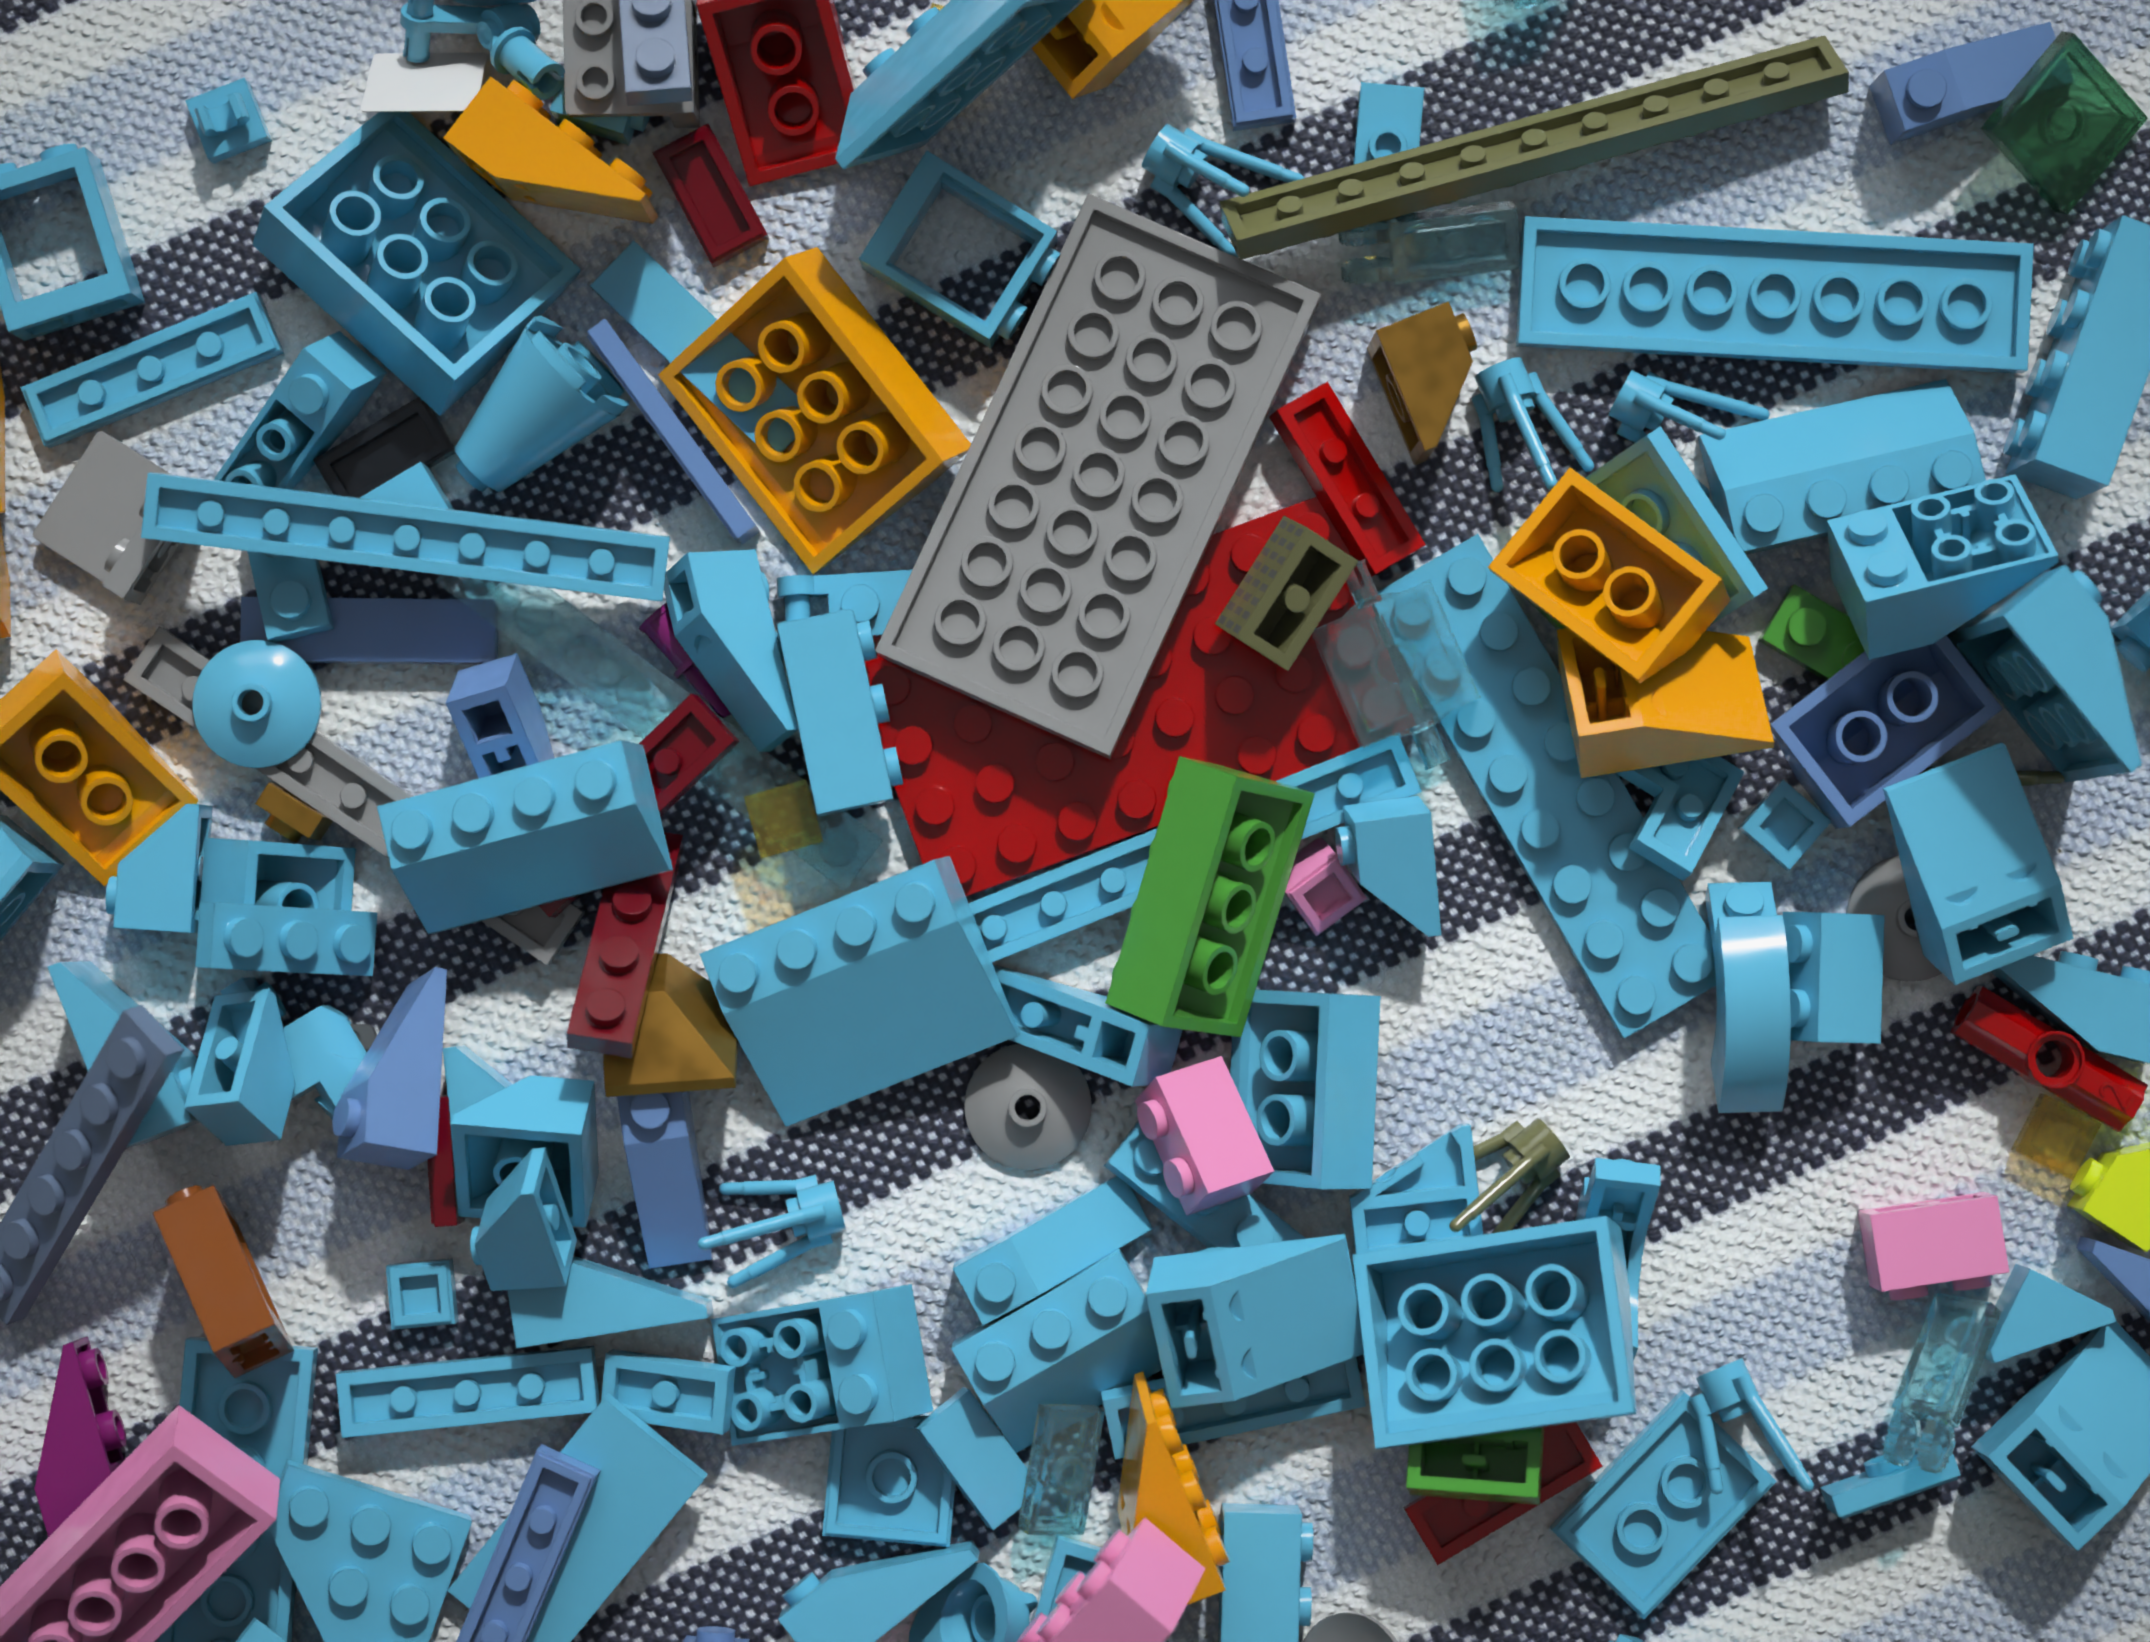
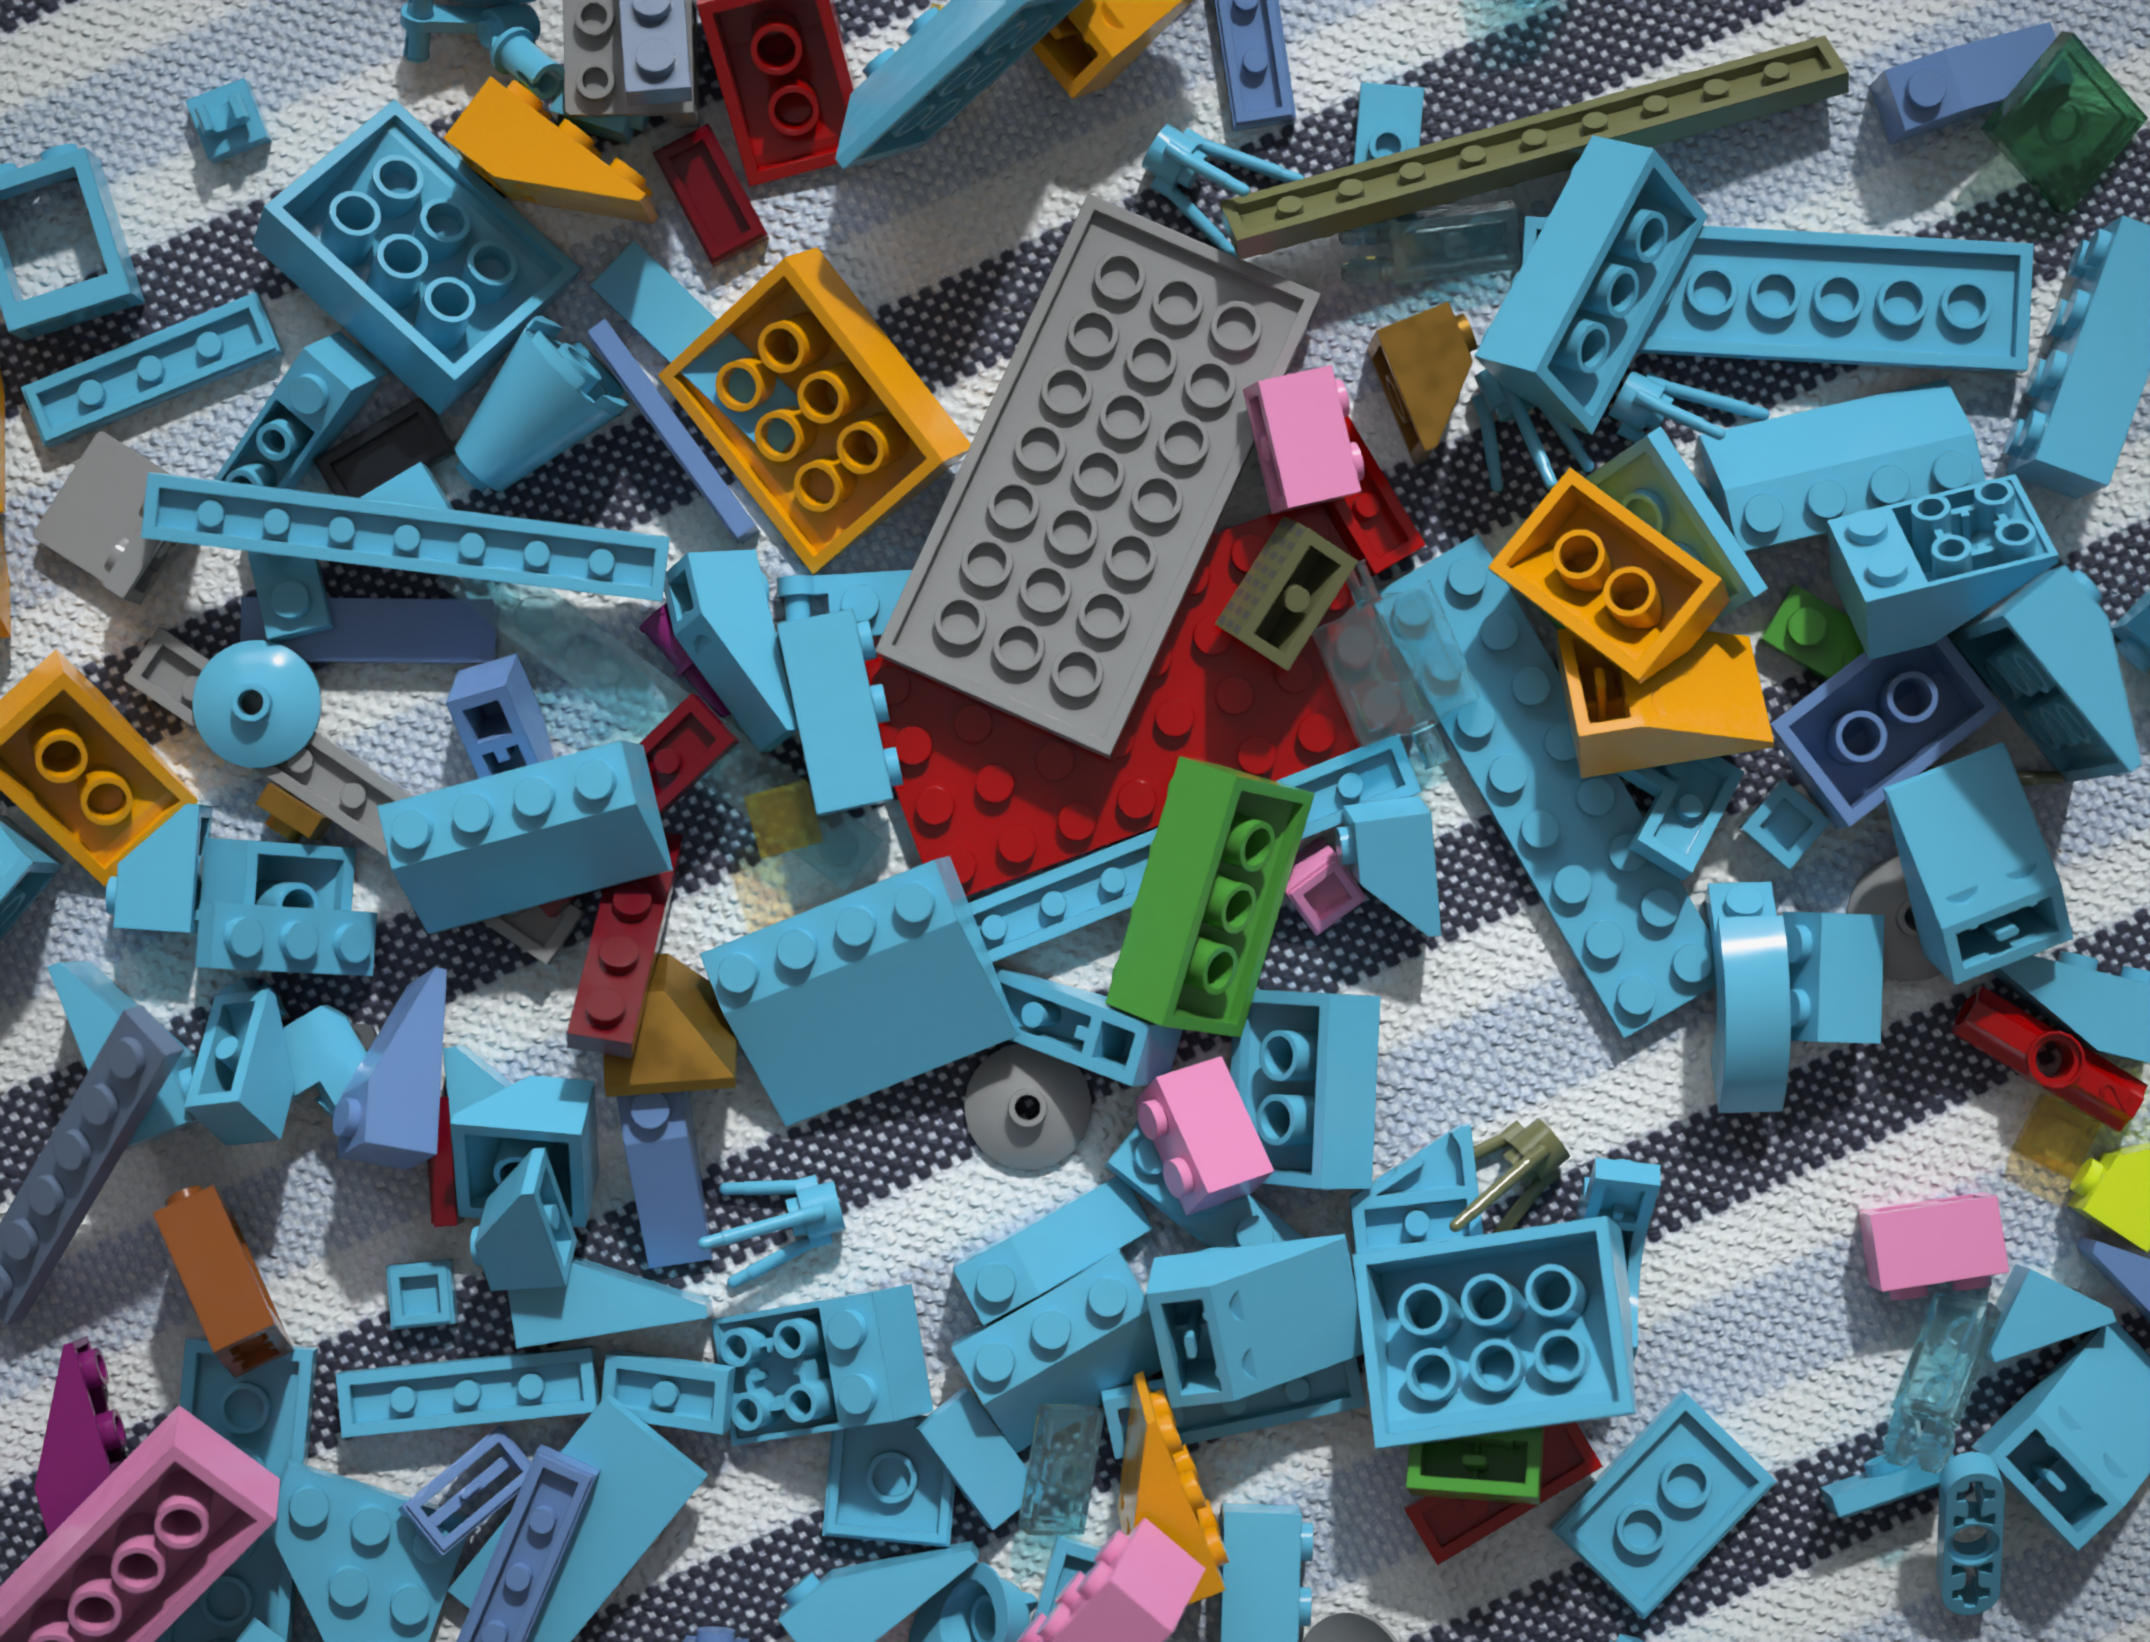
(427, 1526): none -> medium blue tile
(436, 85): white sticker -> none
(905, 217): medium azure window -> none
(1304, 439): none -> bright pink brick
(1592, 282): none -> medium azure slope
(1732, 1395): medium azure plant -> none
(1958, 1513): none -> medium azure beam

